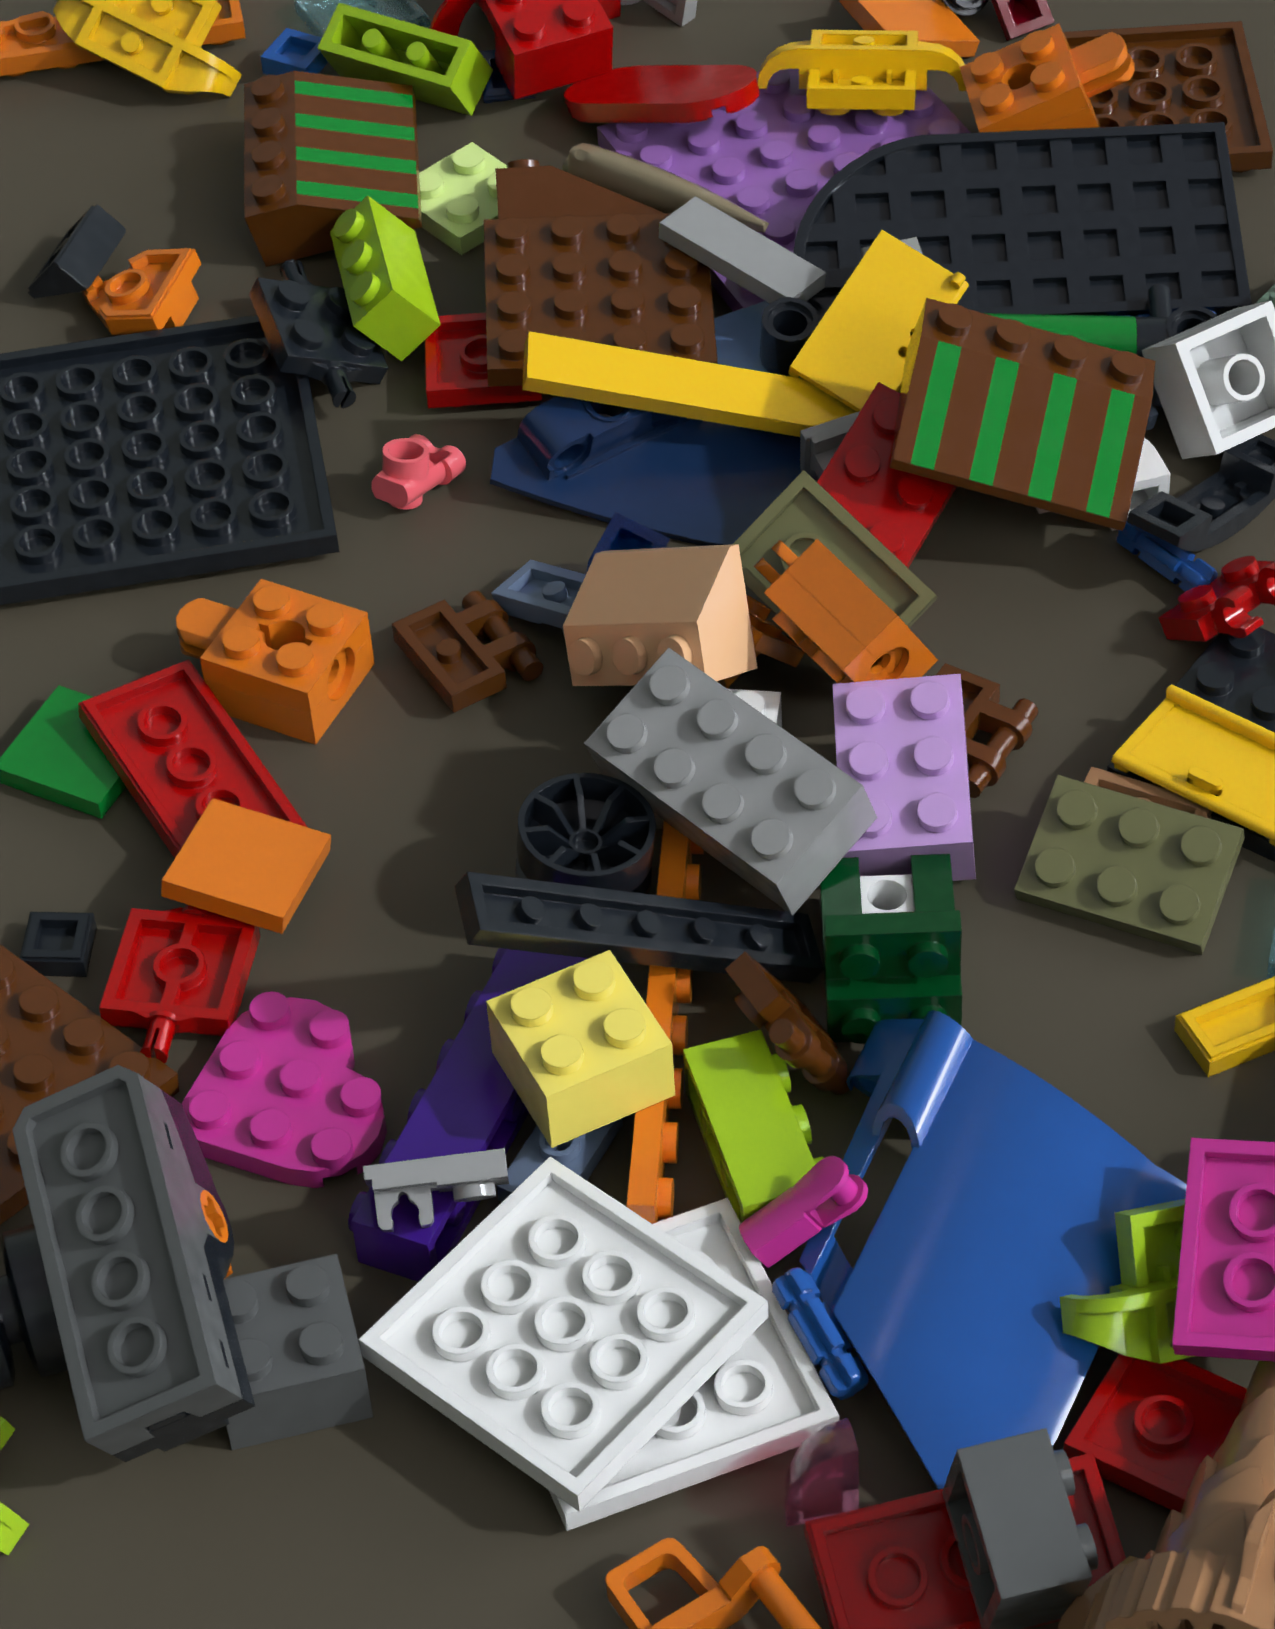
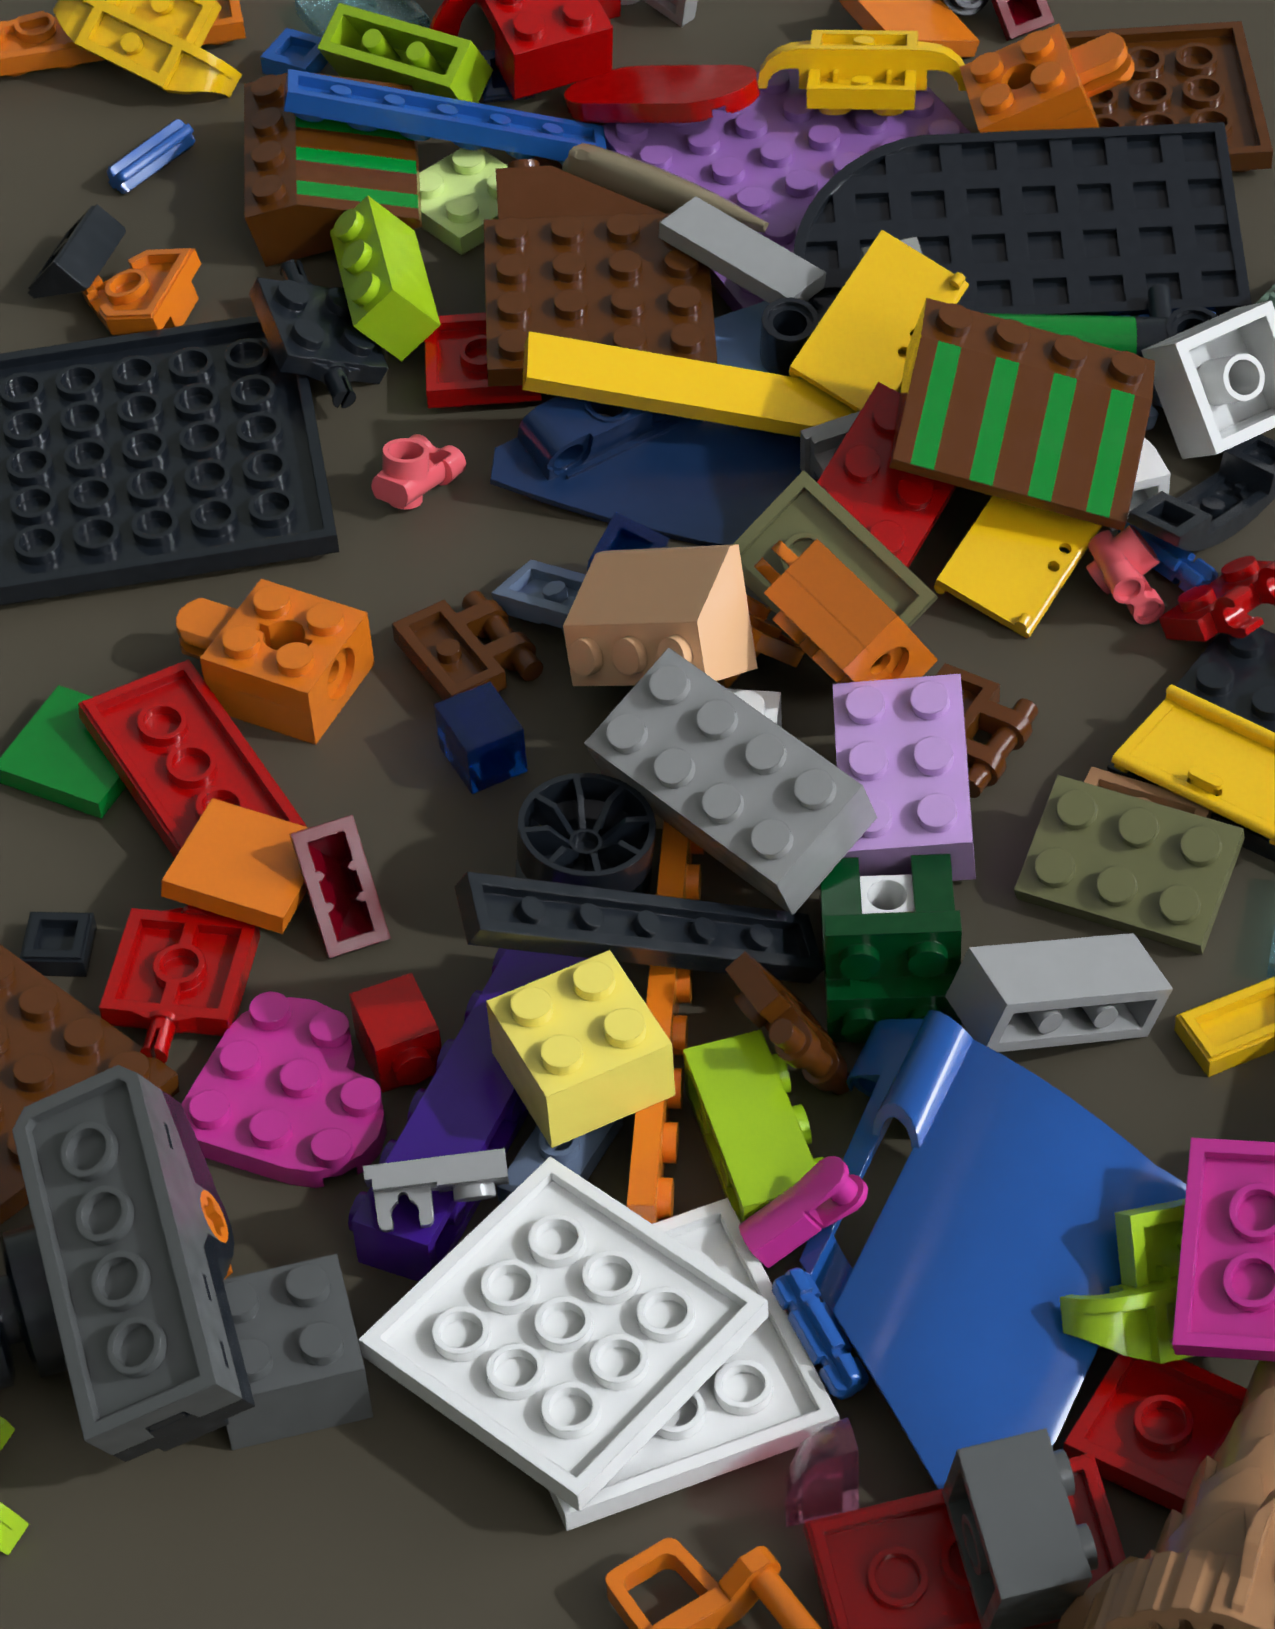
(150, 156): none -> axle
(340, 886): none -> dark red slope
(396, 1032): none -> red brick
(438, 117): none -> blue plate
(481, 737): none -> clear blue brick
(1014, 562): none -> yellow door
(1058, 992): none -> light grey brick
(1121, 569): none -> coral plate

